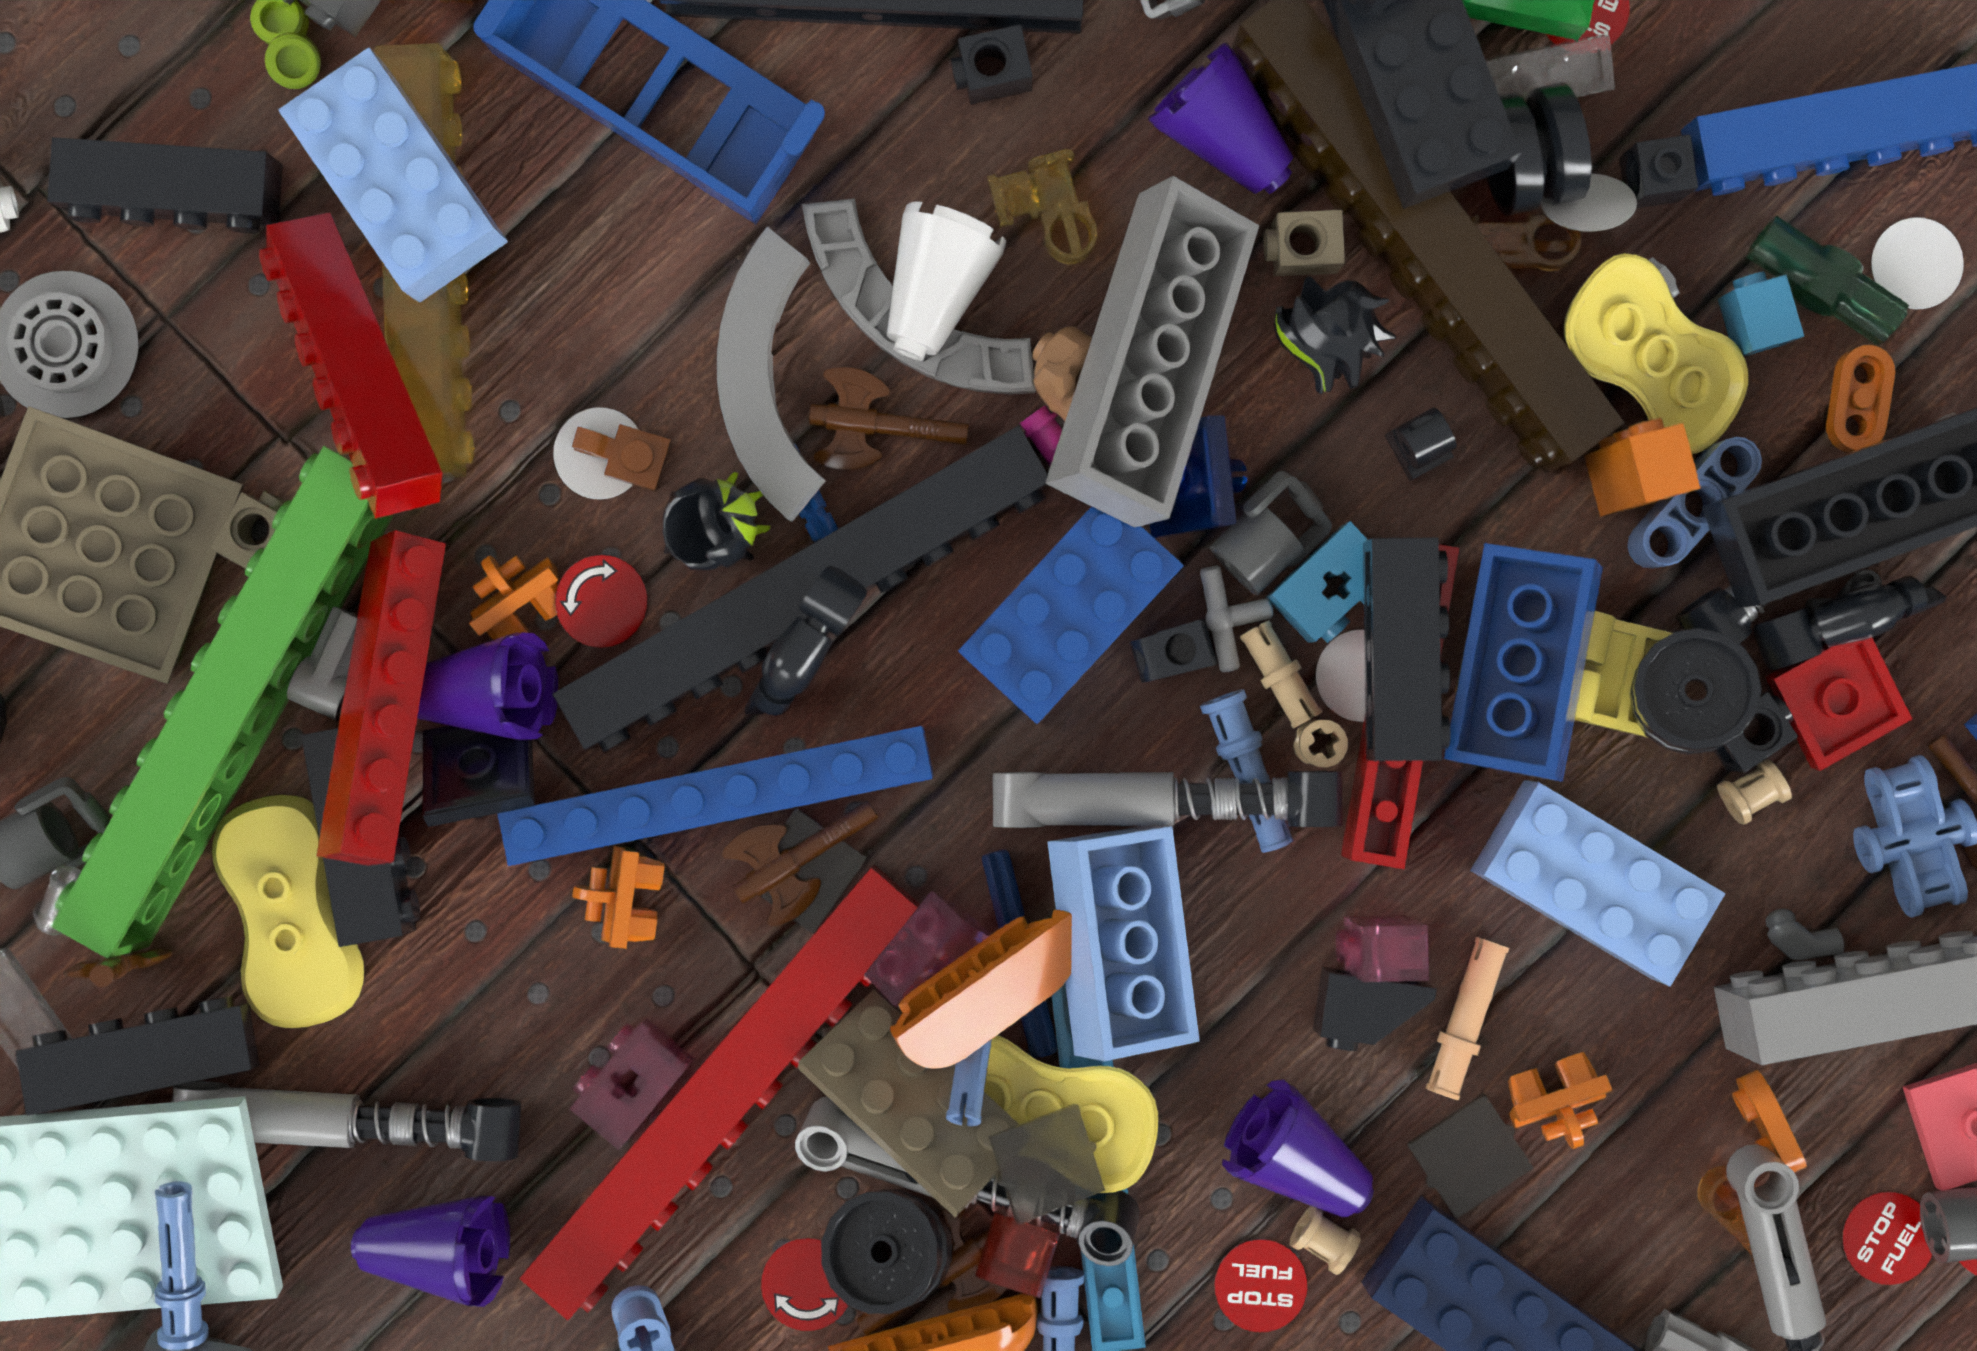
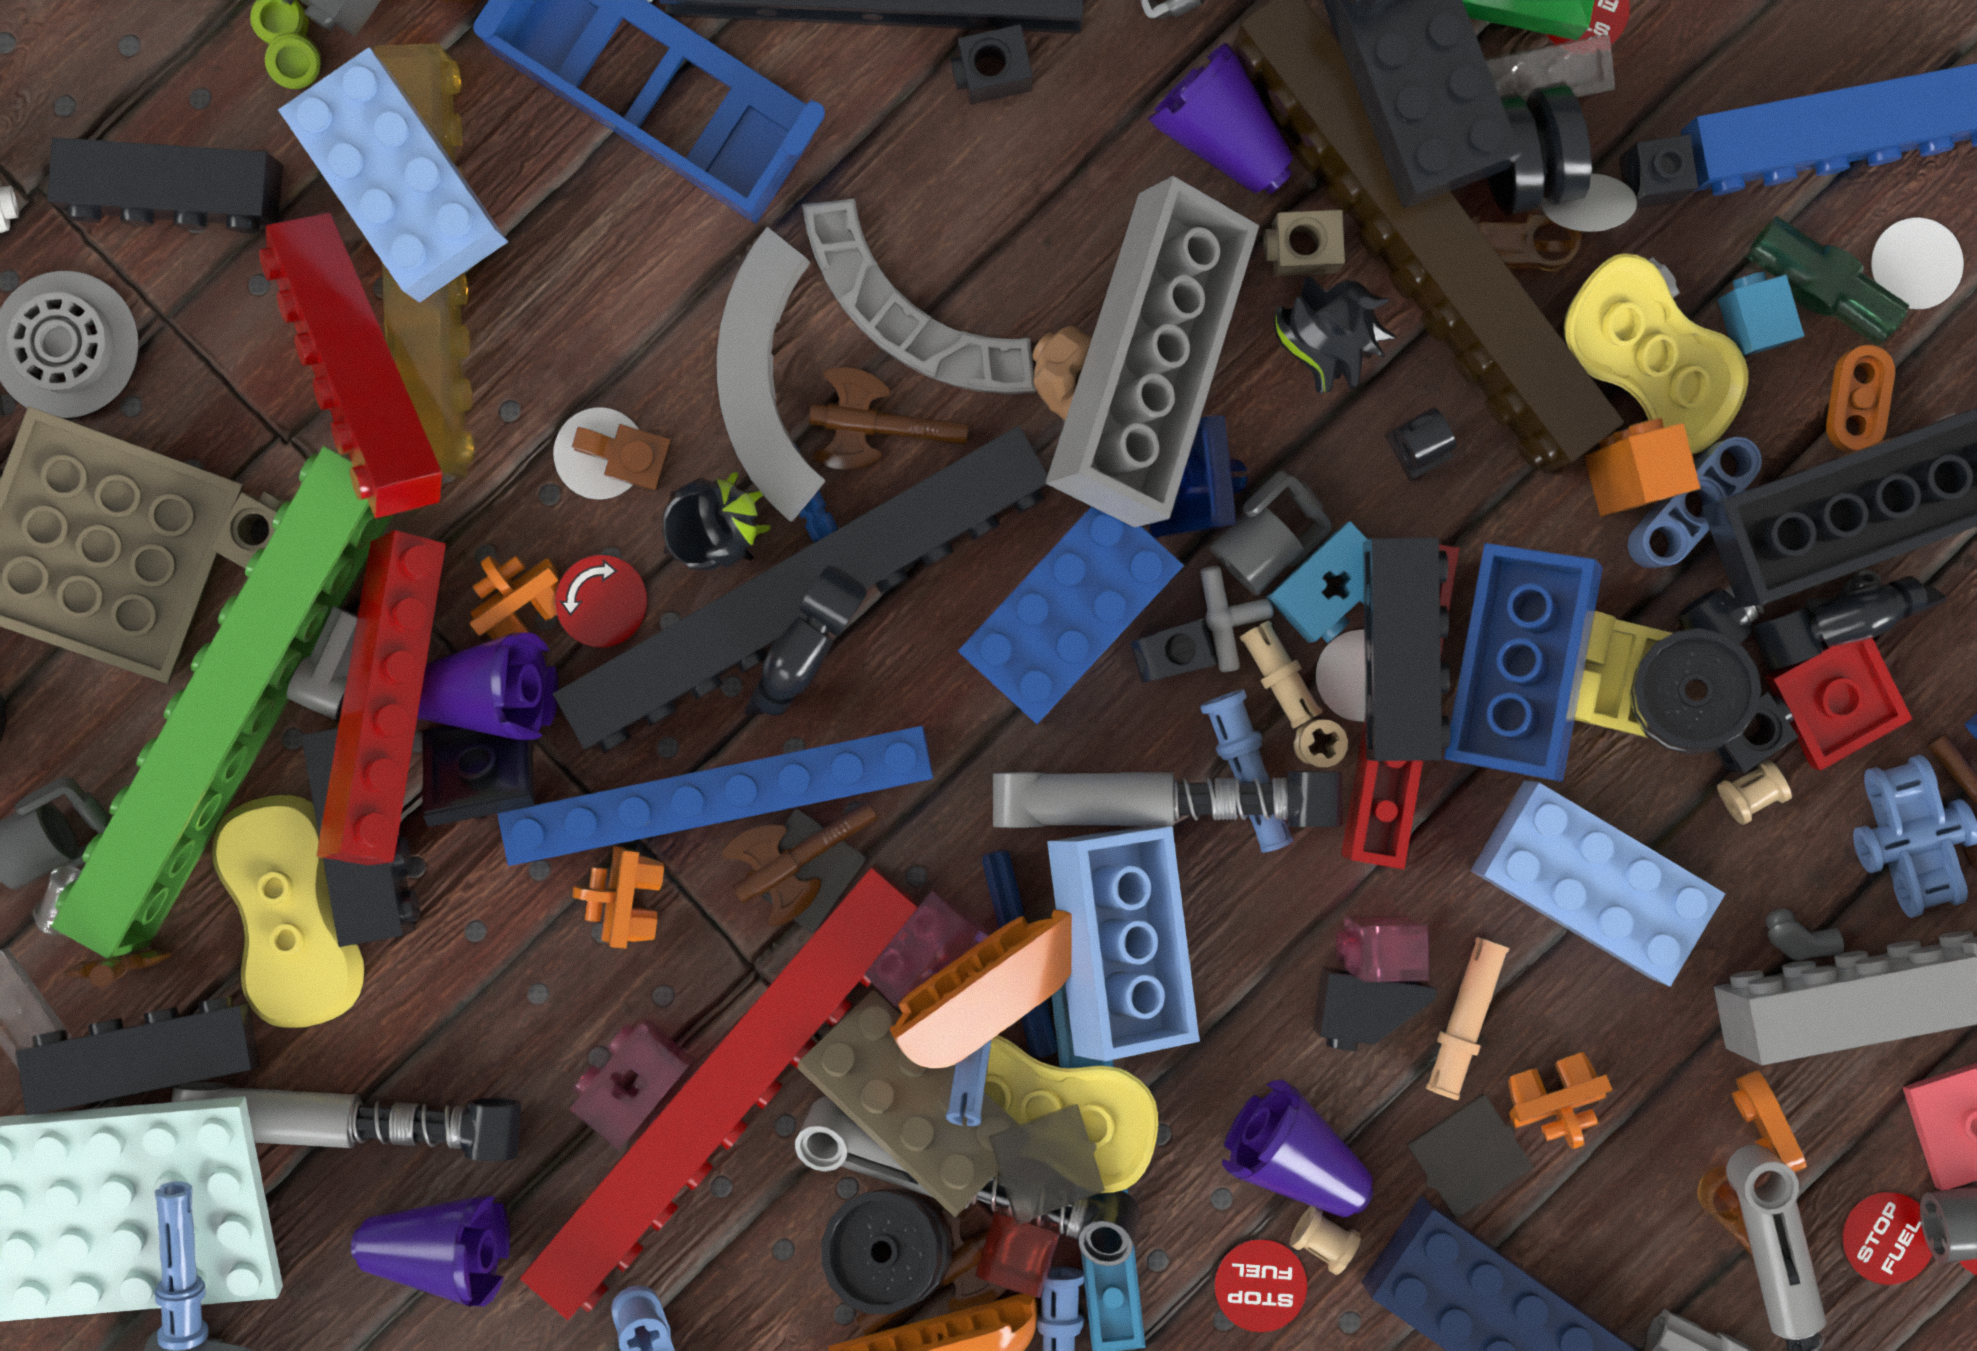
(798, 1288): red sticker -> none
(937, 276): white cone -> none
(1043, 432): dark pink pin -> none
(1048, 191): clear yellow piece -> none

